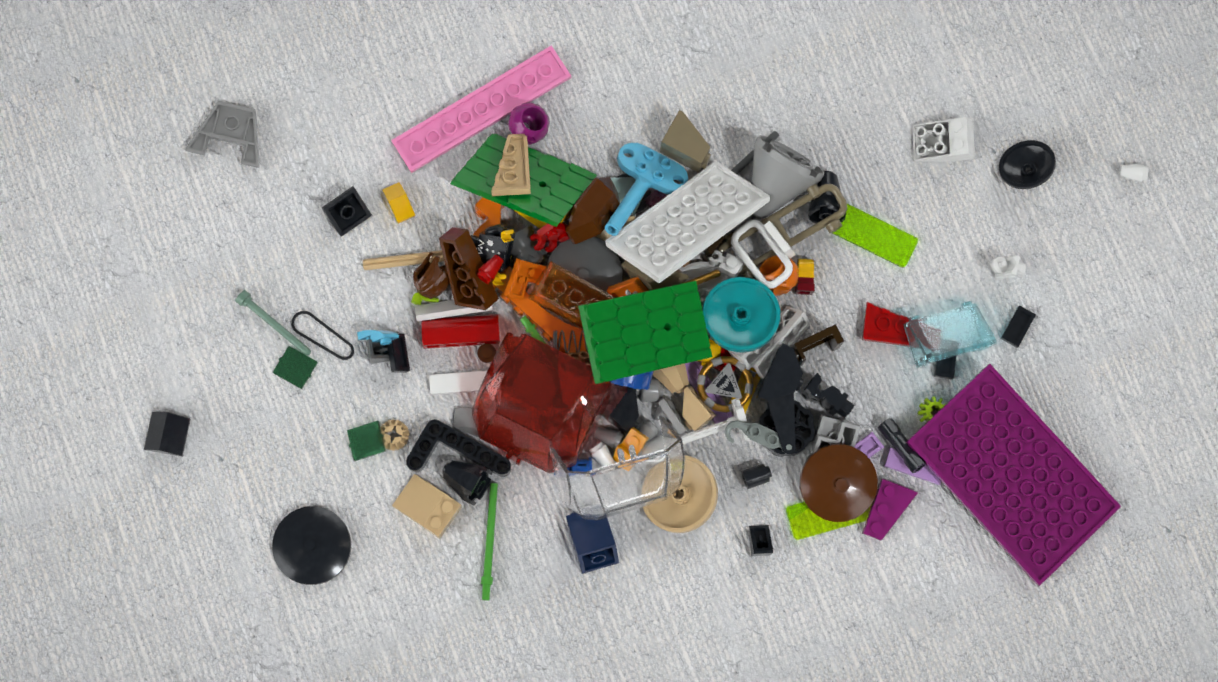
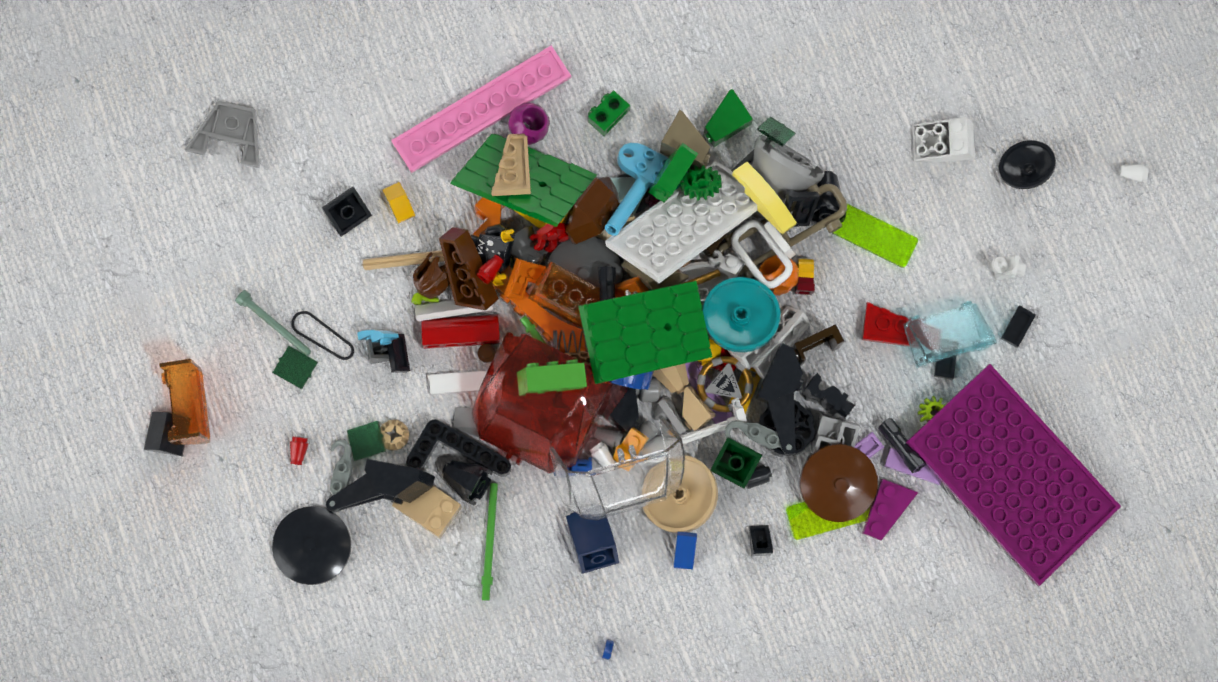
(187, 402): none -> clear orange windscreen
(298, 449): none -> red cone
(380, 482): none -> black slope
(551, 377): none -> bright green wedge
(607, 282): none -> black axle
(608, 649): none -> blue tile
(612, 116): none -> green brick
(672, 172): none -> green slope
(685, 550): none -> blue tile
(701, 183): none -> green gear
(727, 120): none -> green slope
(736, 462): none -> dark green slope
(765, 197): none -> light yellow slope
(776, 131): none -> clear green piece
(804, 206): none -> black plate

